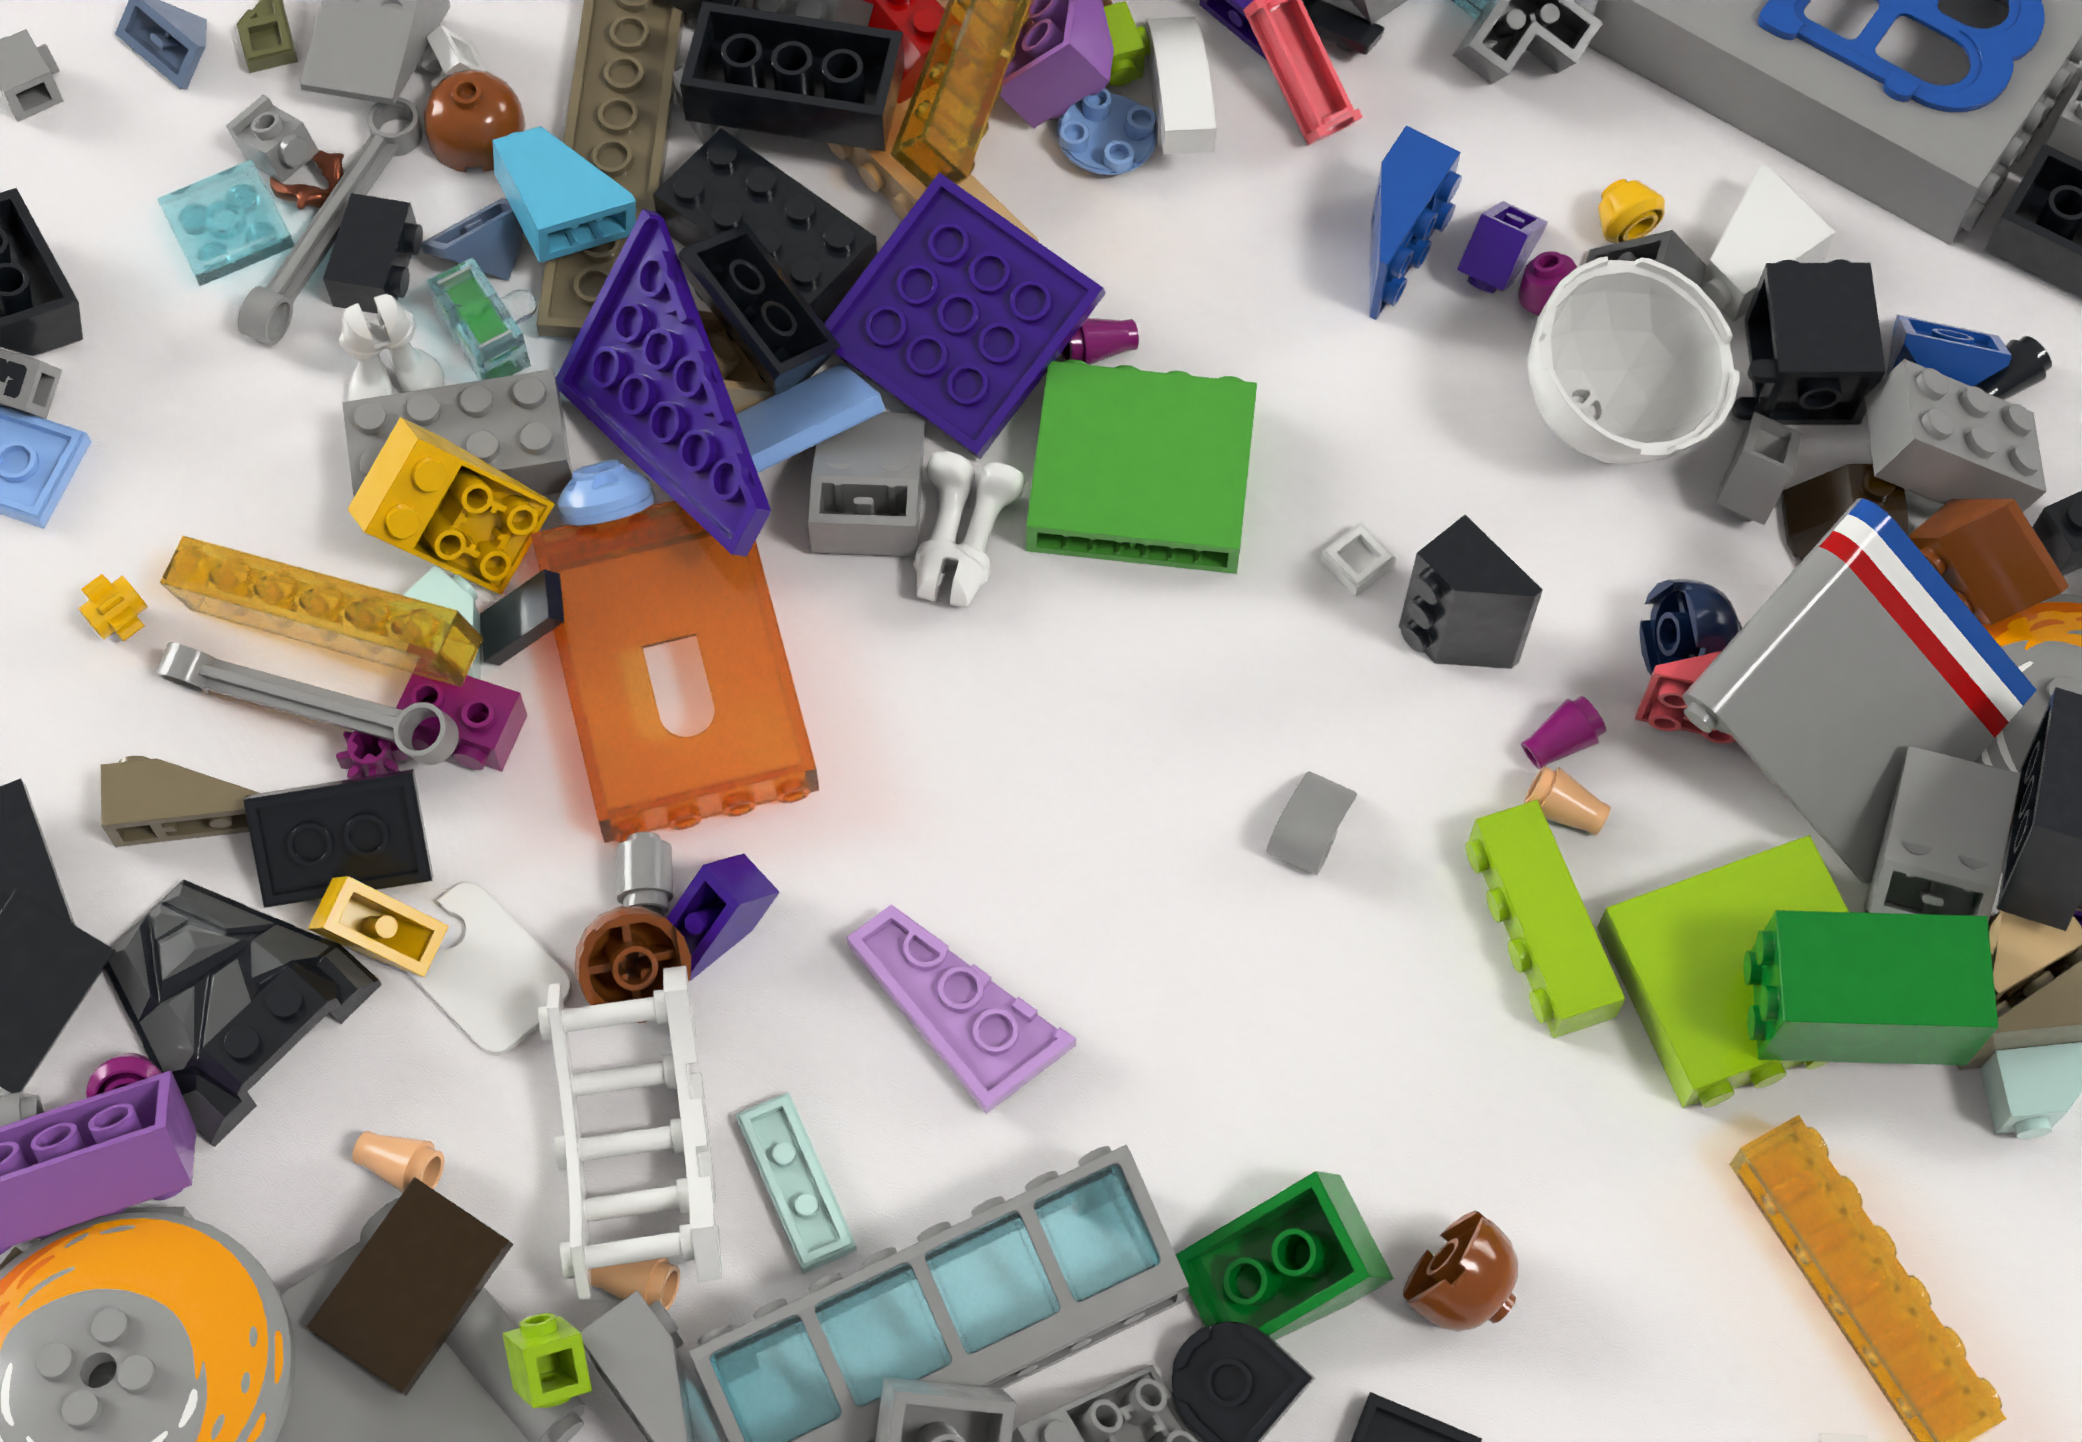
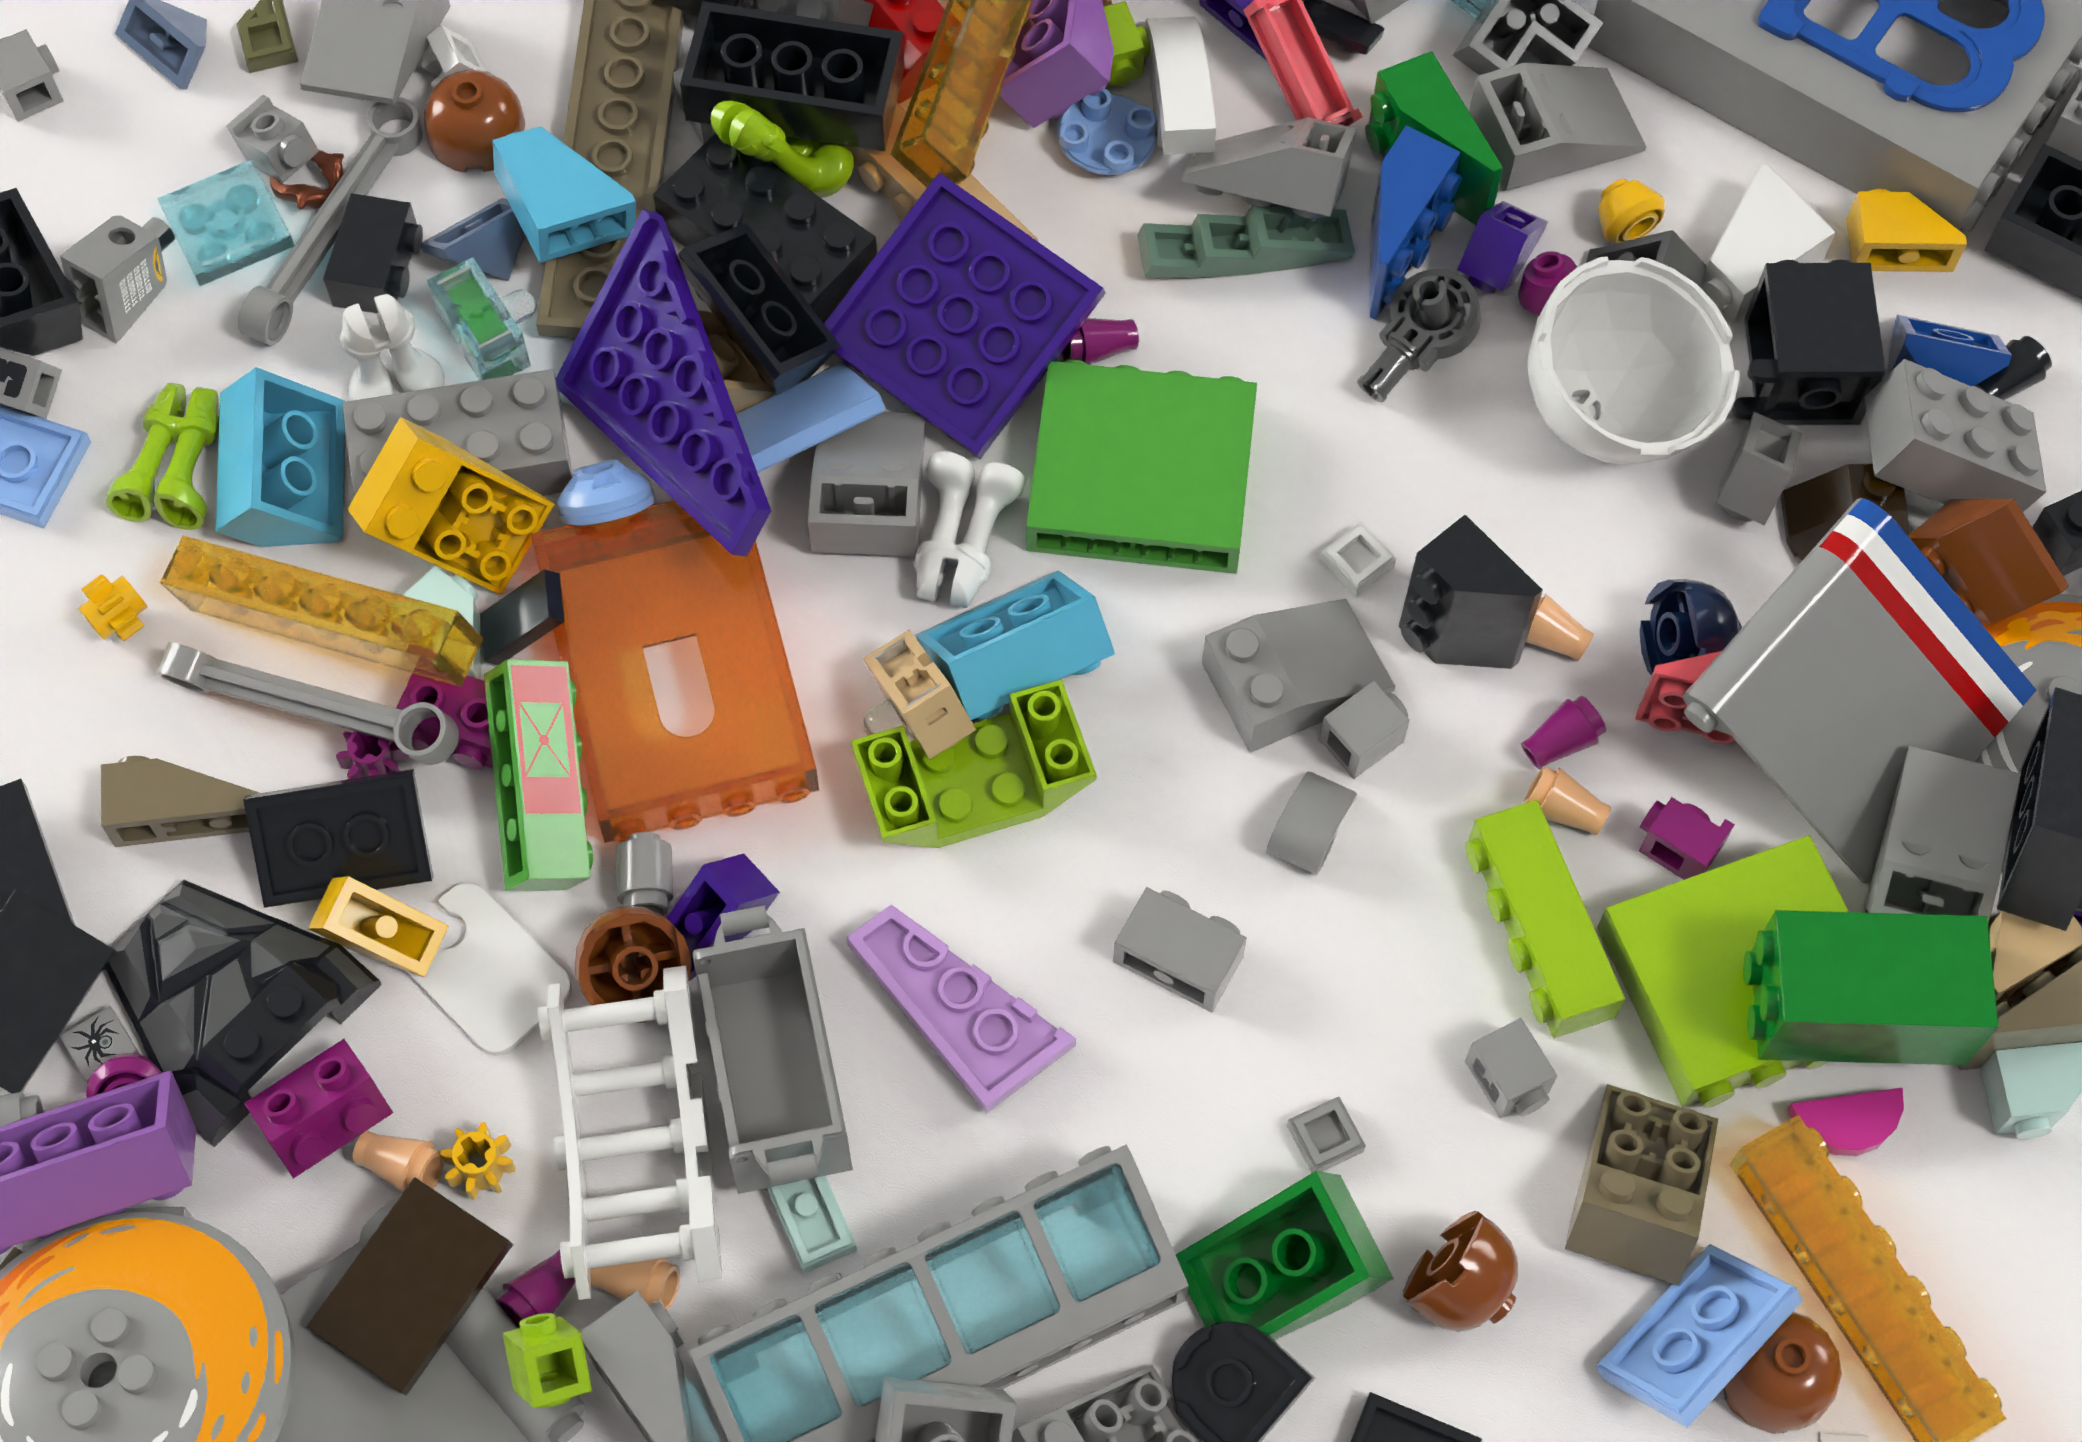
(97, 1041): none -> light grey tile
(117, 273): none -> light grey torso
(175, 499): none -> lime piece
(280, 462): none -> medium azure slope
(318, 1108): none -> magenta brick
(478, 1143): none -> yellow gear
(536, 1290): none -> magenta cone
(537, 775): none -> brick
(770, 1054): none -> light grey container
(815, 166): none -> lime piece
(915, 697): none -> tan piece
(988, 781): none -> lime slope
(1019, 643): none -> medium azure slope
(1180, 948): none -> light grey brick
(1244, 245): none -> sand green slope
(1285, 164): none -> light grey slope
(1290, 668): none -> light grey slope
(1326, 1135): none -> light grey tile
(1365, 728): none -> light grey brick
(1424, 99): none -> green slope
(1430, 334): none -> dark grey pin
(1511, 1070): none -> light grey brick
(1552, 120): none -> light grey slope
(1558, 630): none -> light nougat cone
(1643, 1185): none -> dark tan slope
(1682, 837): none -> magenta brick
(1699, 1335): none -> light blue tile
(1787, 1379): none -> dark orange cylinder
(1853, 1122): none -> dark pink tile
(1901, 234): none -> yellow slope

